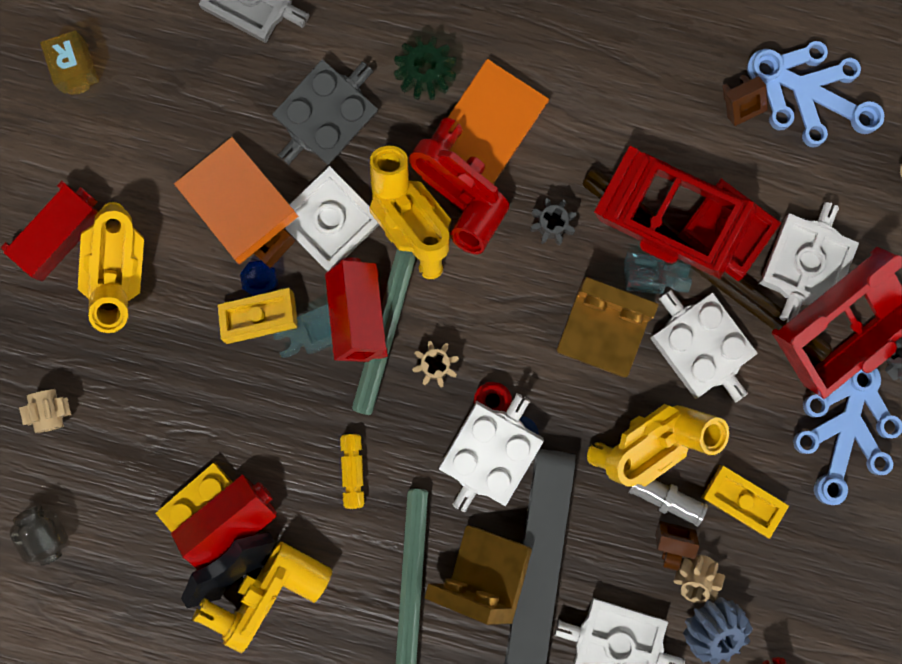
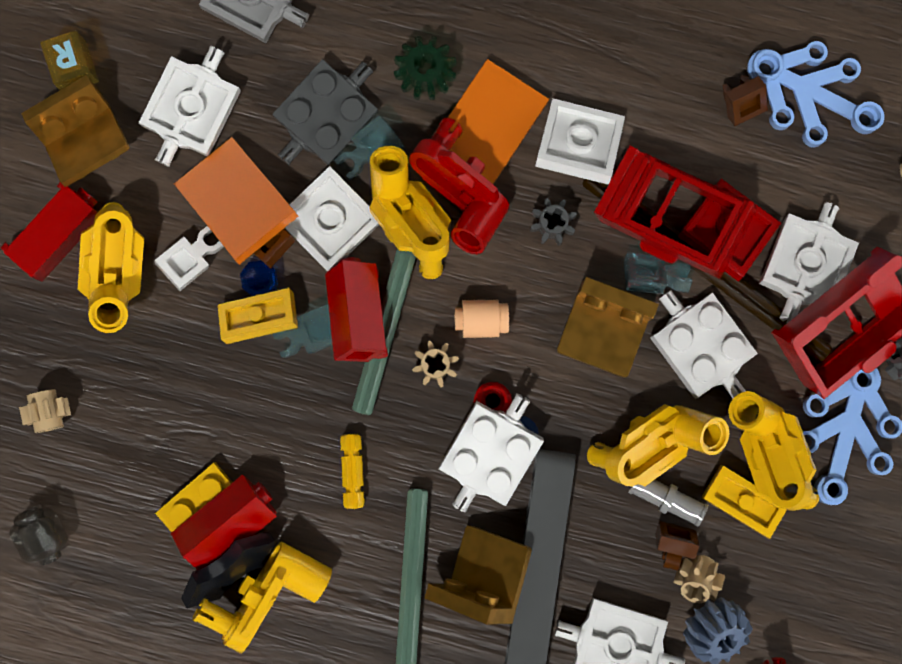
(77, 130): none -> pearl gold bracket
(185, 261): none -> white plate
(189, 106): none -> white plate
(367, 140): none -> clear light blue plate
(482, 318): none -> light nougat brick
(580, 141): none -> white plate
(775, 451): none -> yellow piece

